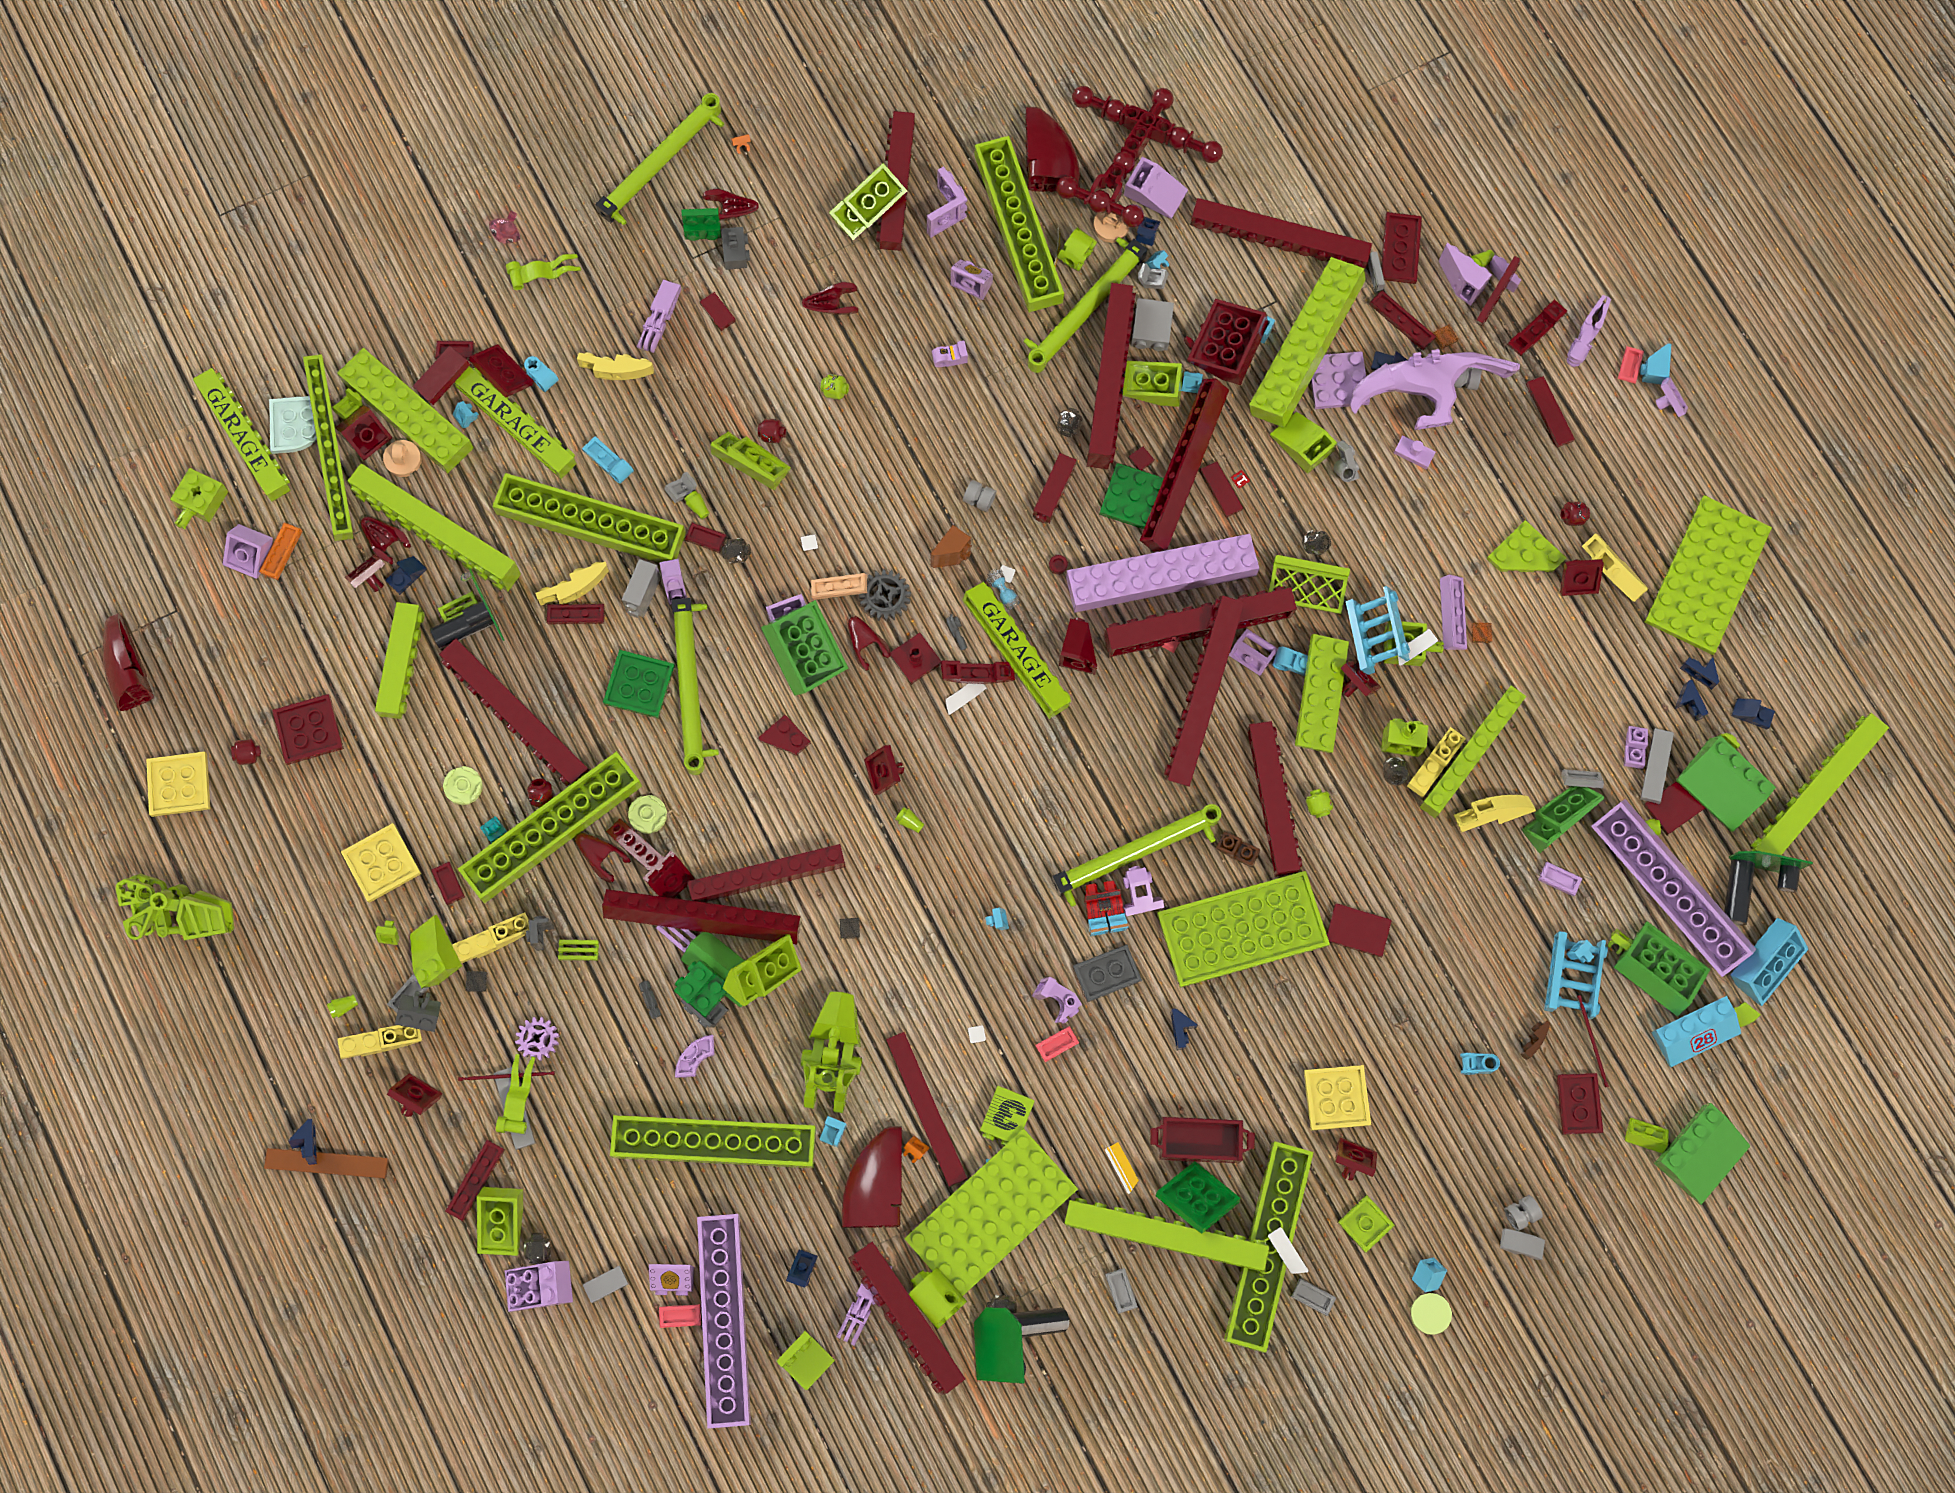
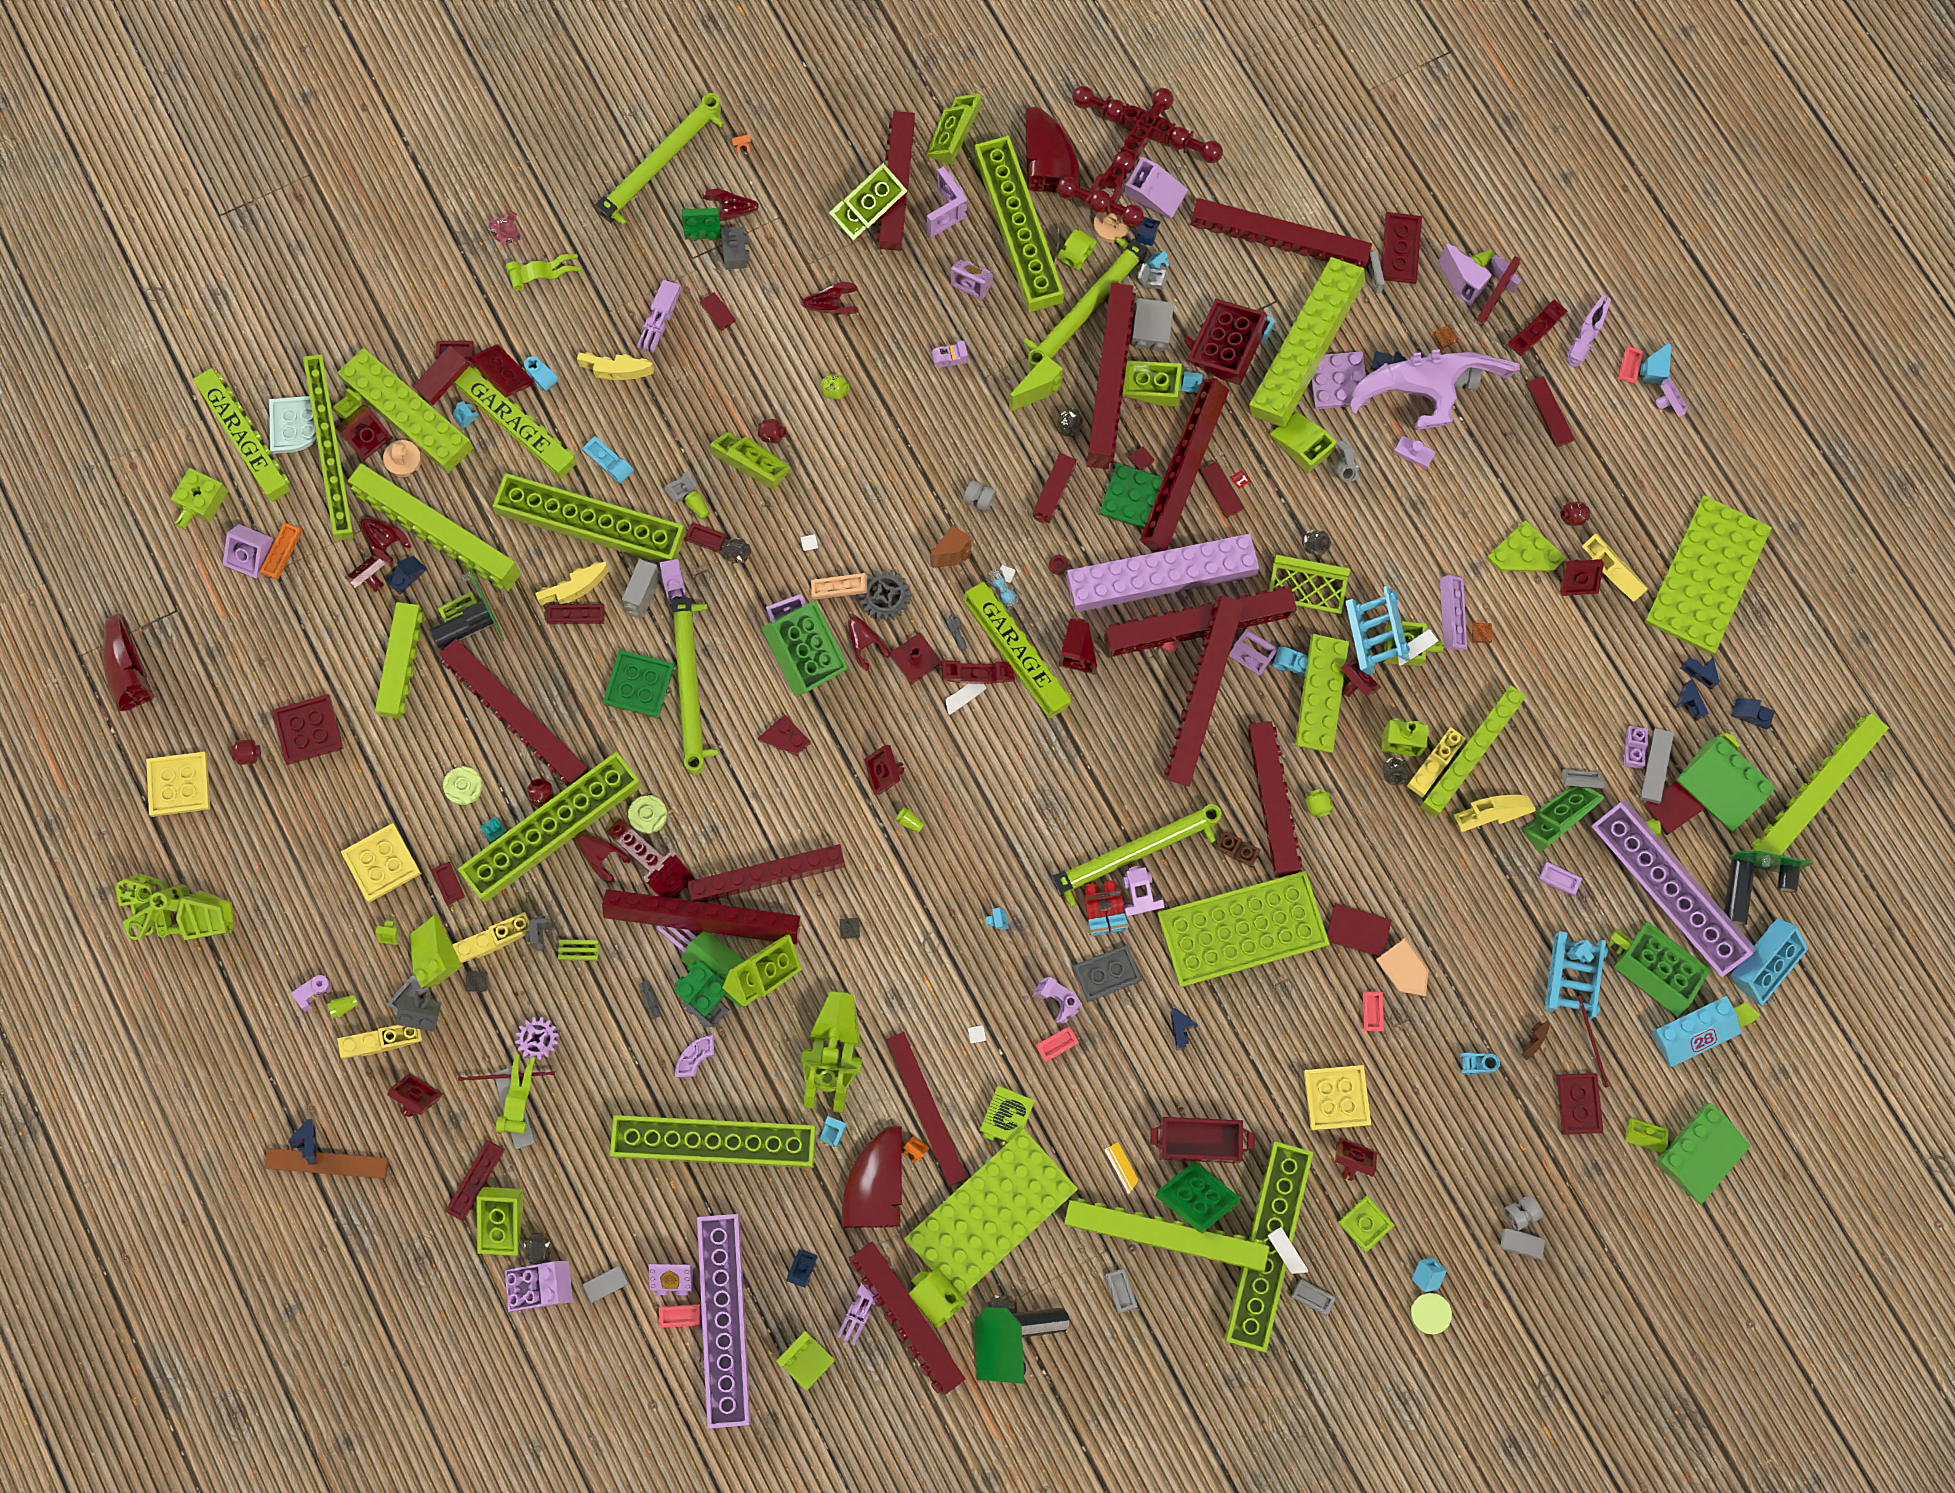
(311, 990): none -> lavender leg
(954, 128): none -> lime slope
(1038, 384): none -> lime slope
(1373, 1011): none -> coral tile
(1402, 320): dark red tile -> none
(1405, 968): none -> light nougat tile

